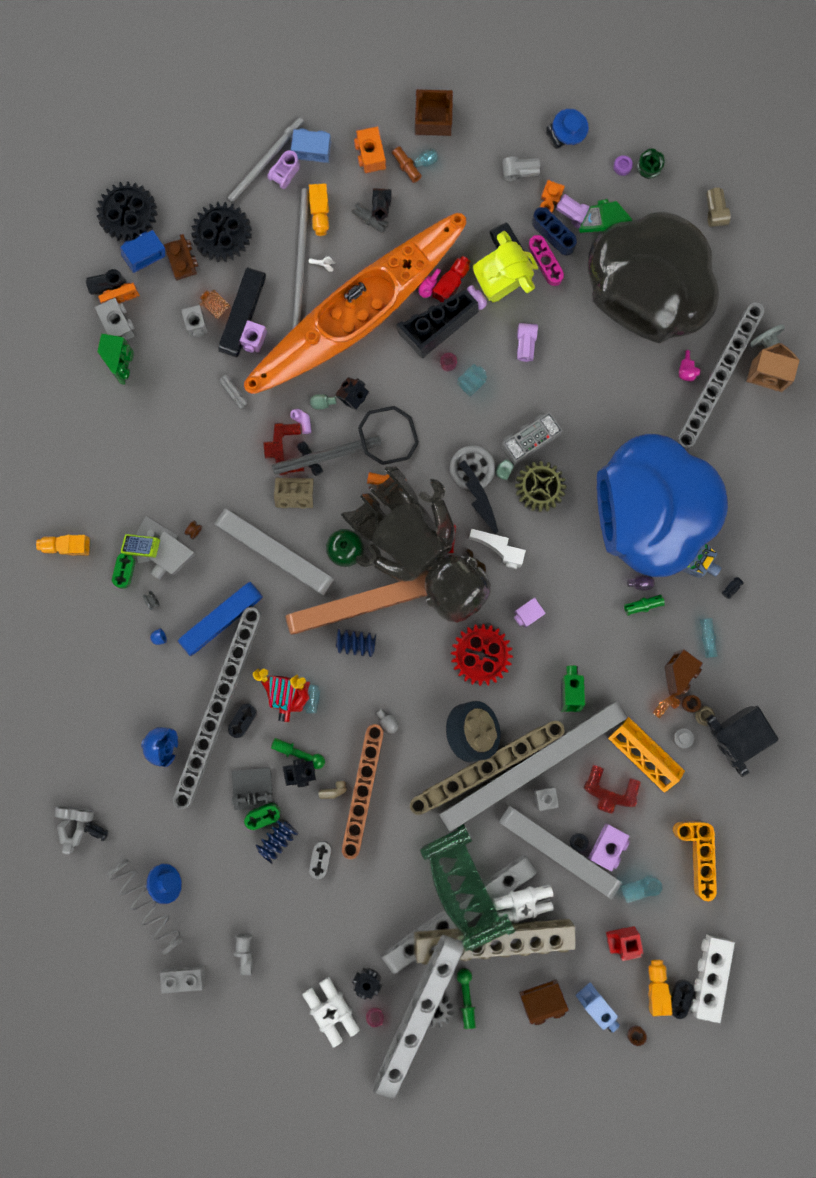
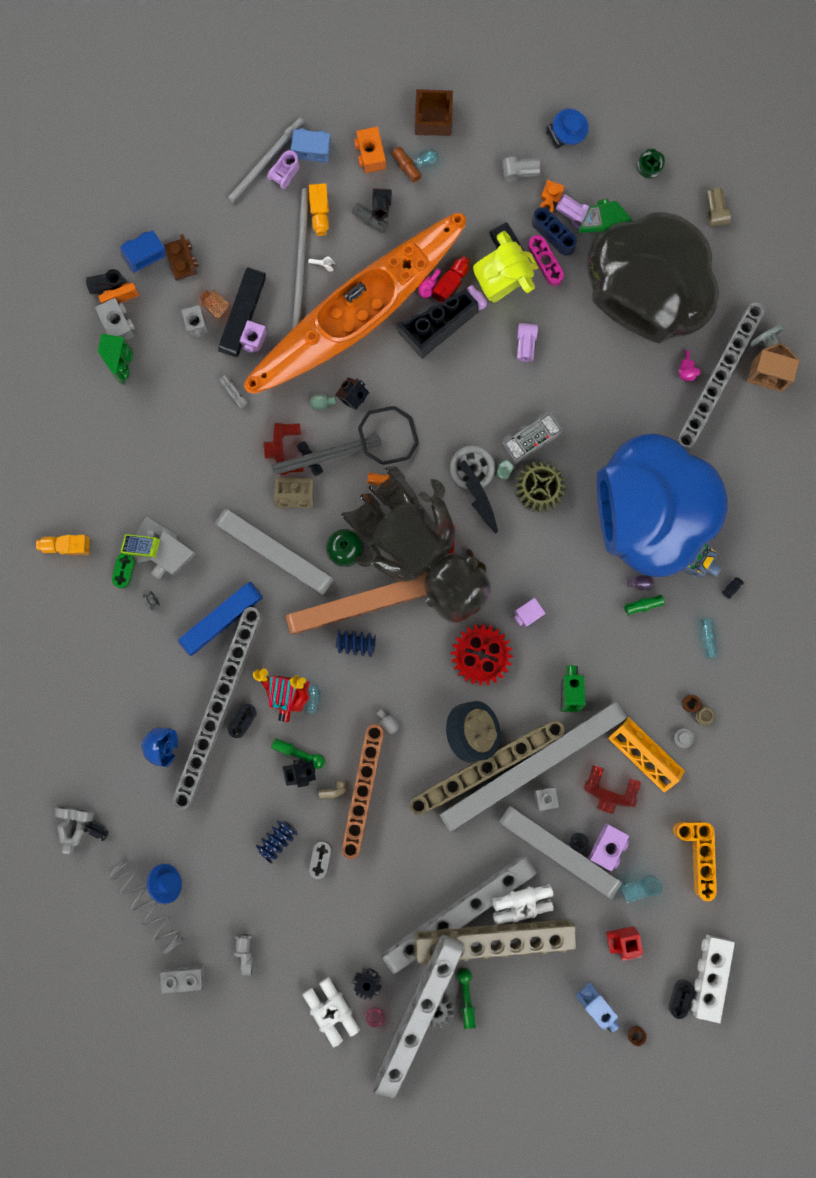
(111, 208): black gear -> none
(158, 637): blue hinge -> none
(193, 529): reddish brown bush -> none
(206, 226): black gear -> none
(251, 788): dark grey hinge -> none
(260, 812): green beam -> none
(302, 418): lavender arm -> none
(450, 367): clear pink bush -> none
(472, 379): clear light blue brick -> none
(490, 924): clear green piece -> none
(511, 556): white slope -> none
(544, 1002): reddish brown slope -> none
(622, 165): medium lavender tile -> none
(659, 990): light orange piece -> none
(665, 704): clear orange arm -> none
(680, 671): reddish brown slope -> none
(742, 736): black piece -> none

